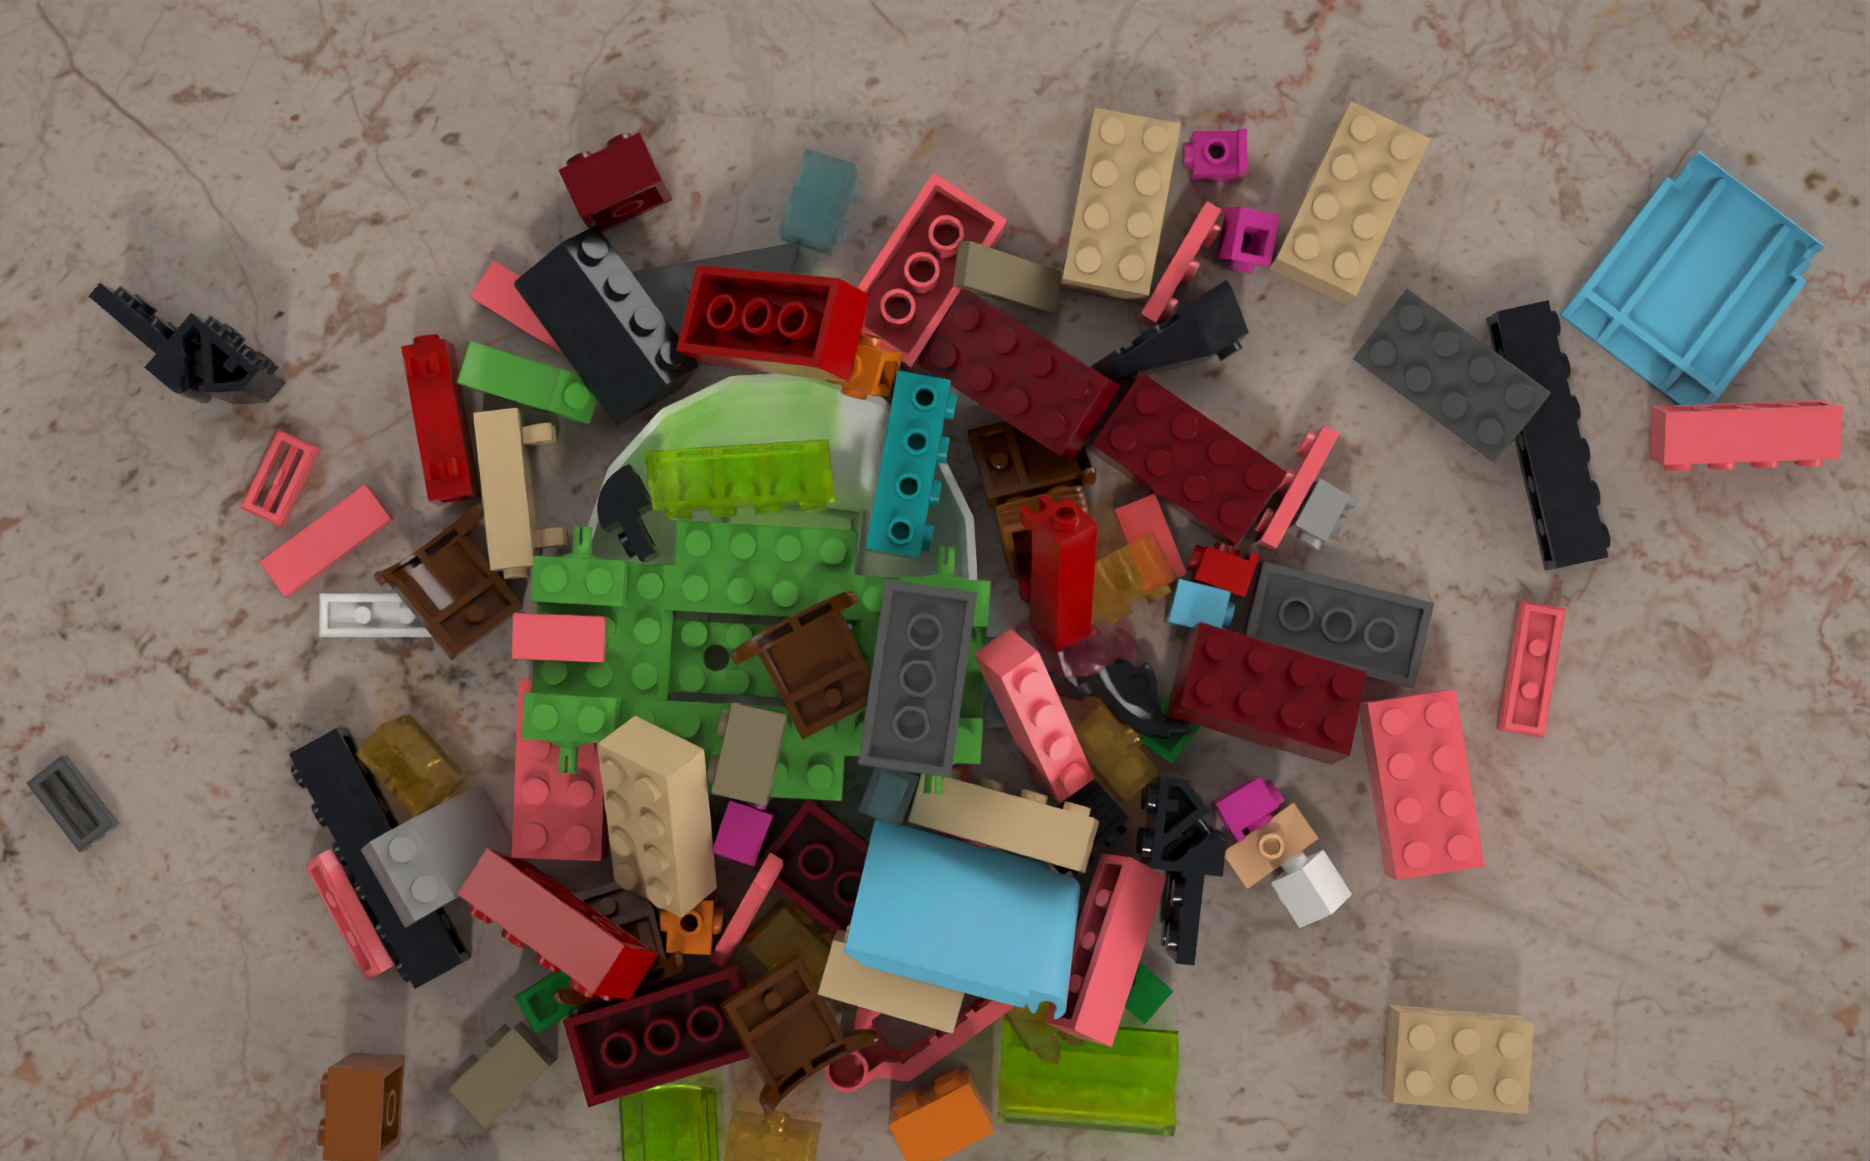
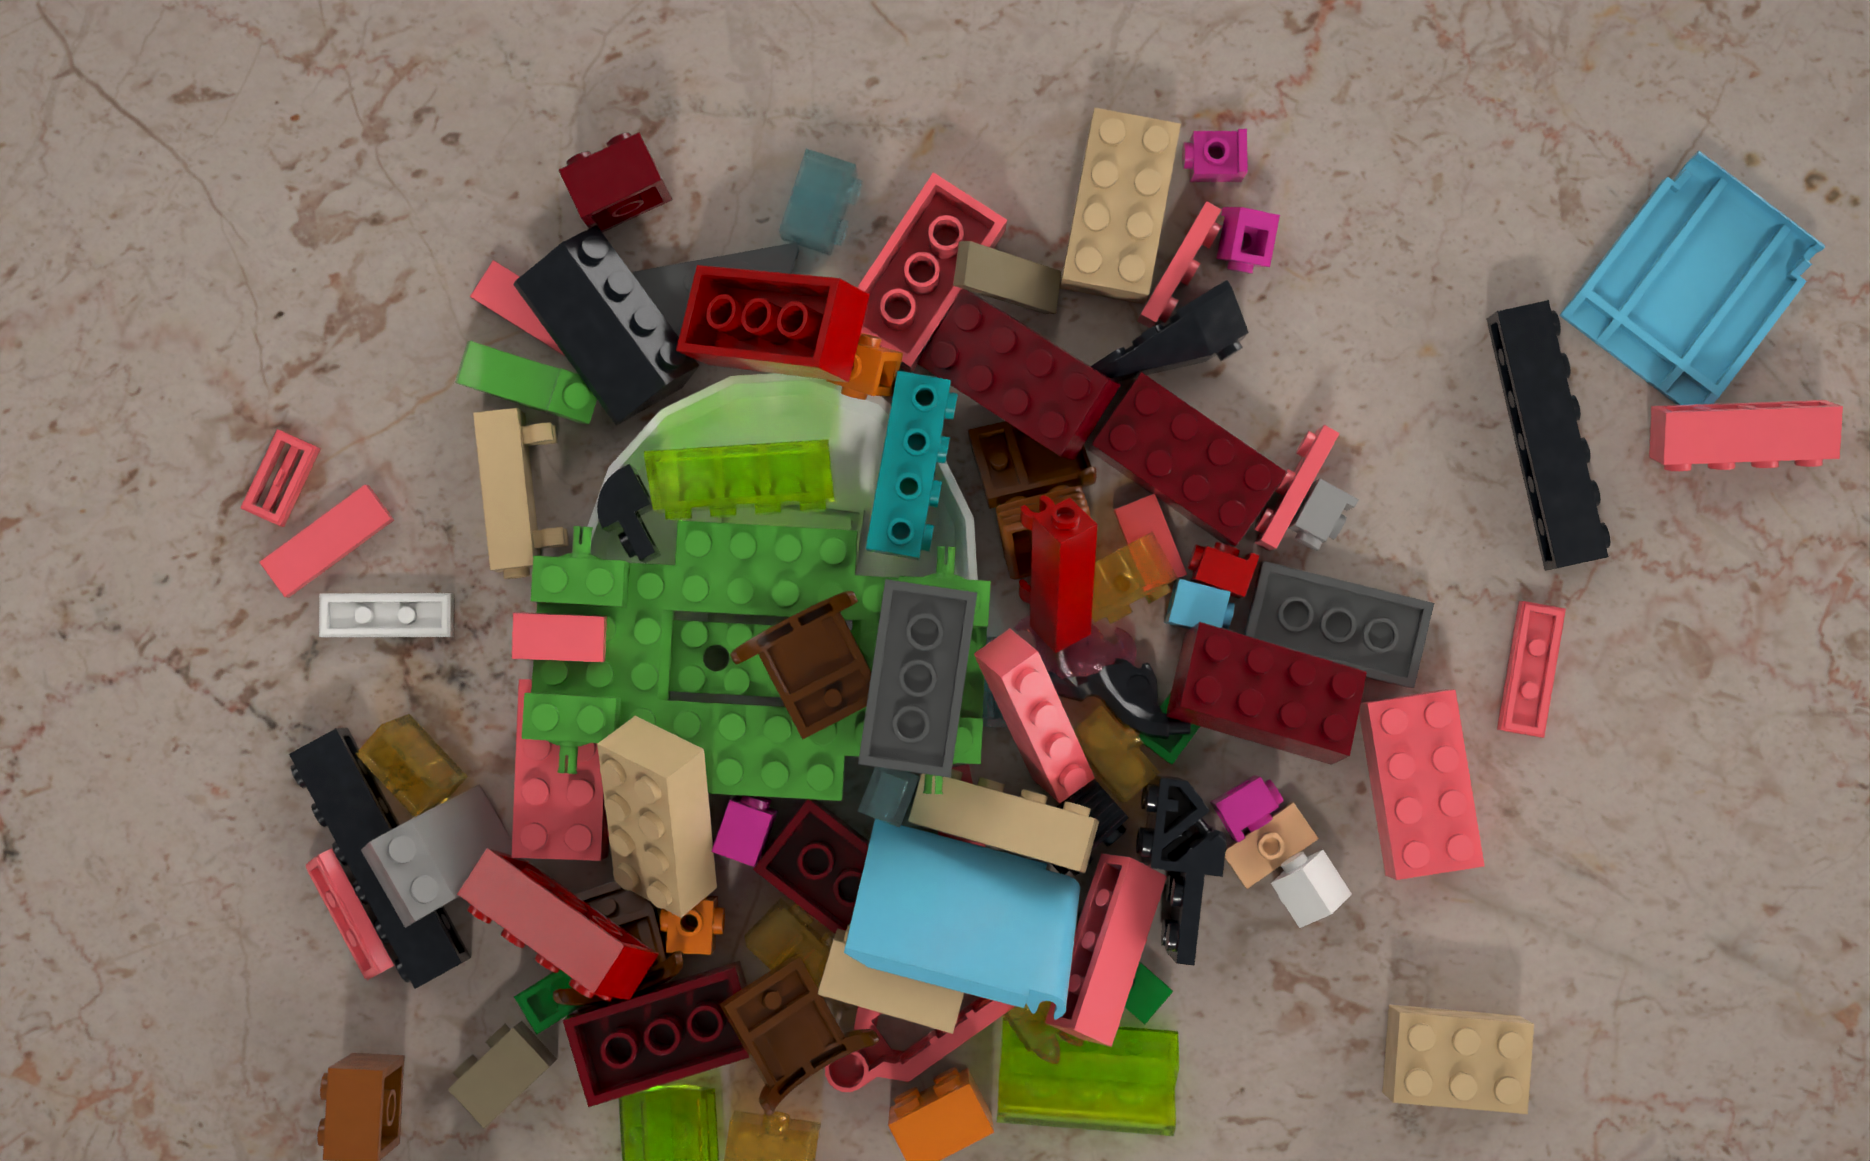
(85, 791): dark grey tile -> none
(198, 356): black piece -> none
(440, 420): red brick -> none
(452, 587): reddish brown piece -> none
(747, 910): coral tile -> none
(748, 753): dark tan brick -> none
(1349, 203): tan brick -> none
(1451, 376): dark grey plate -> none

